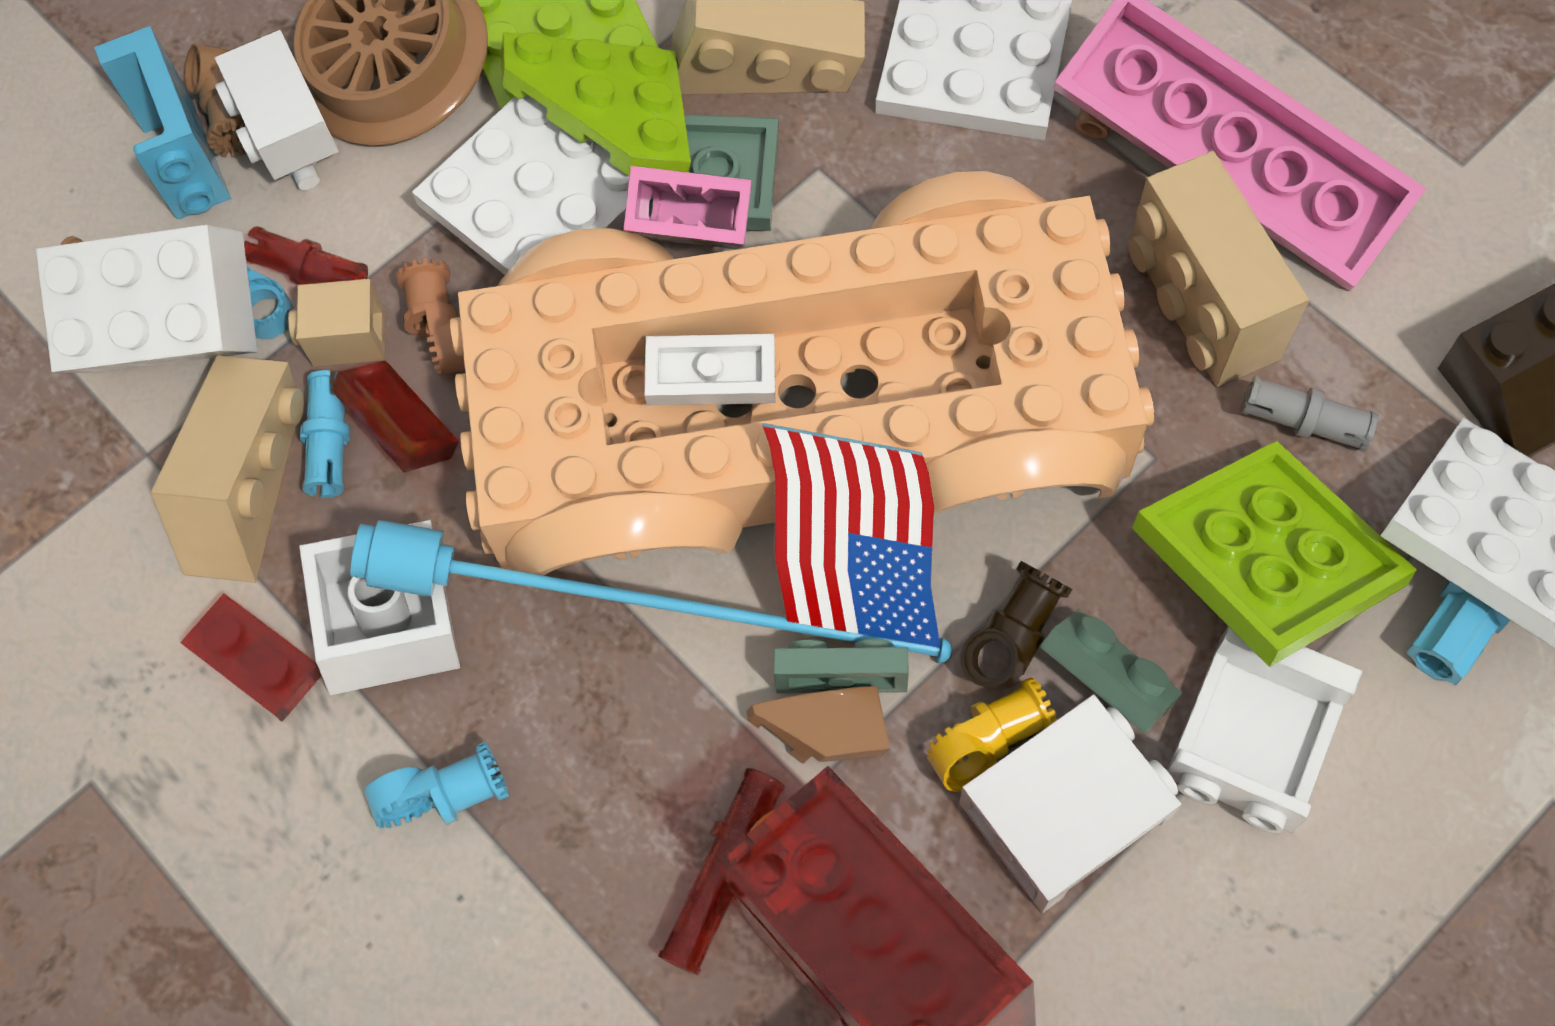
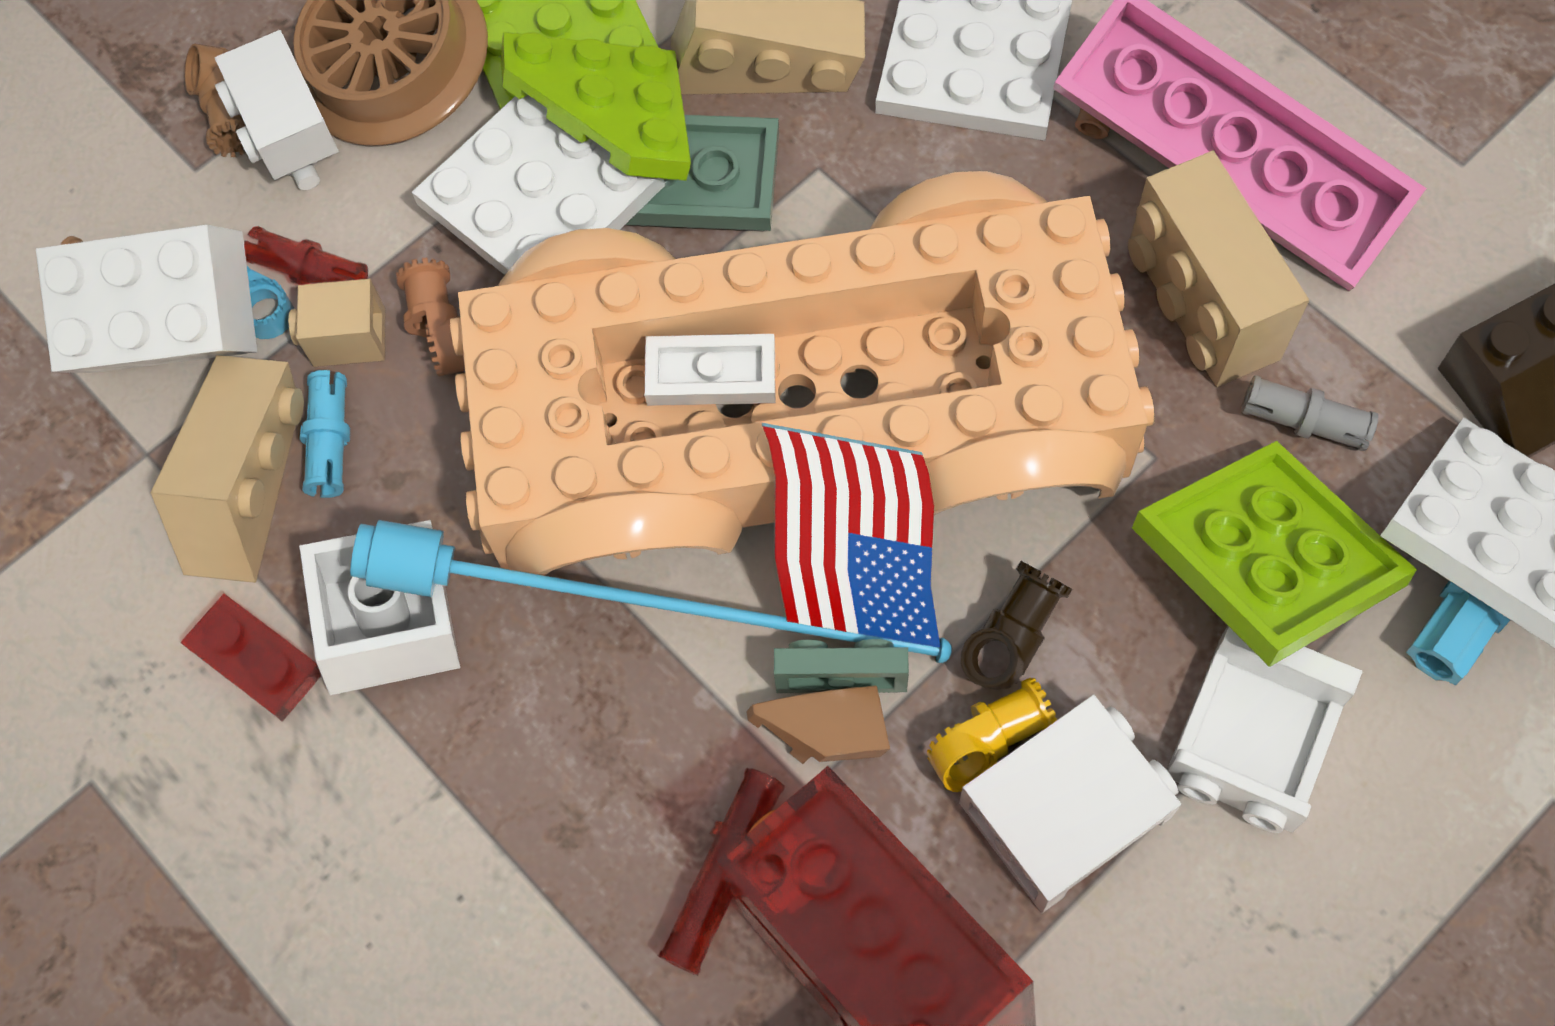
(179, 158): medium azure panel -> none
(394, 416): clear red plate -> none
(451, 789): medium azure connector -> none
(688, 207): bright pink torso -> none
(1111, 670): sand green plate -> none

